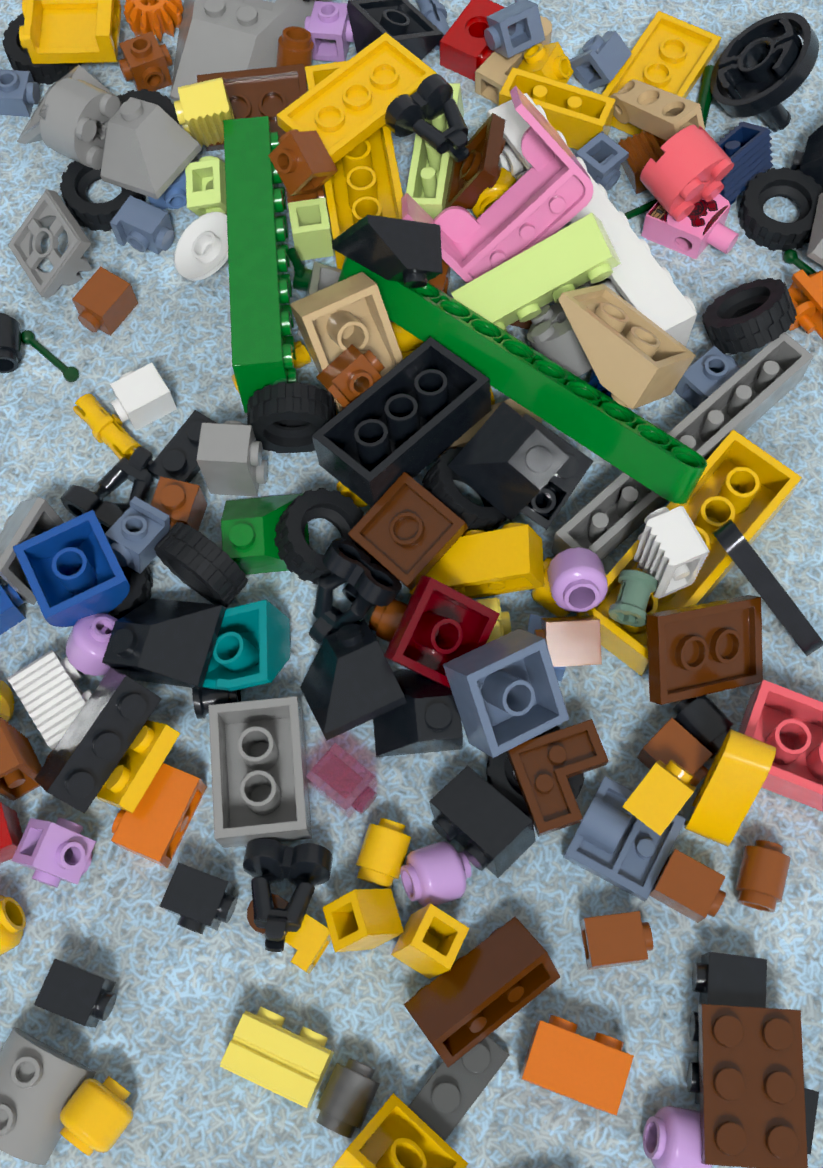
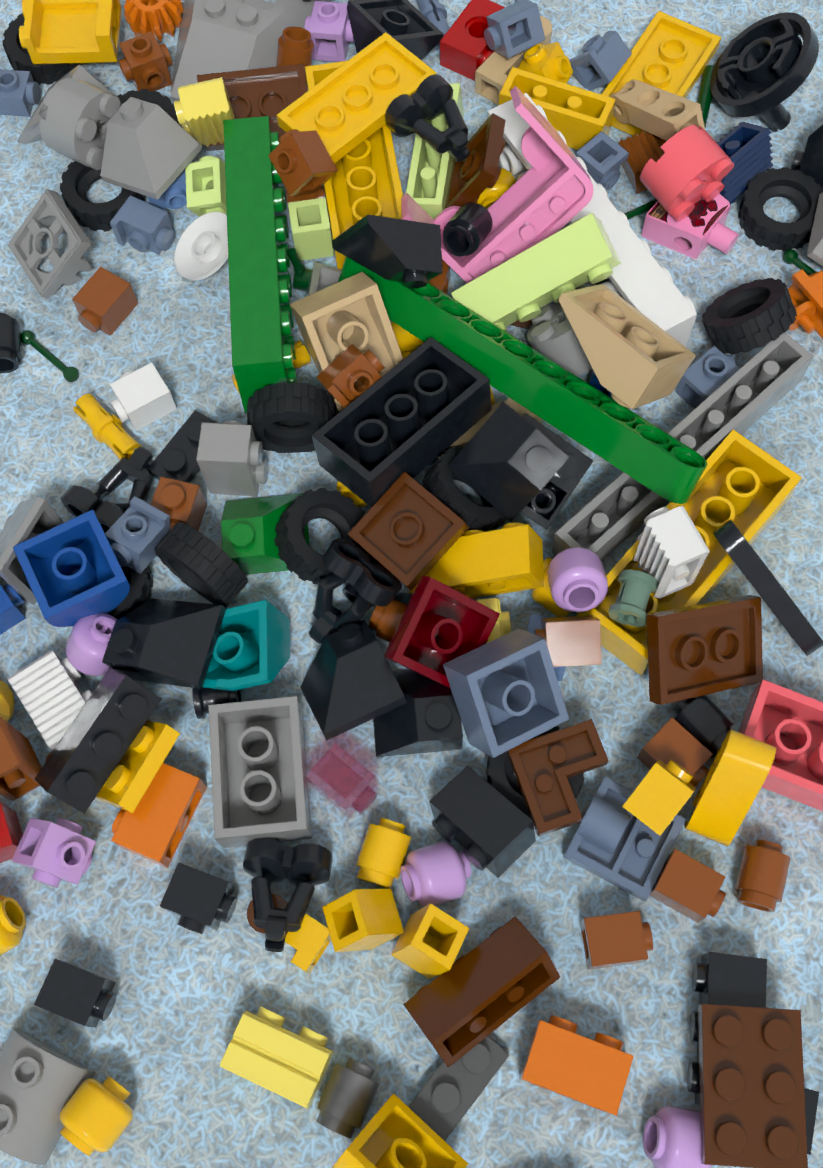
(467, 229): none -> black brick

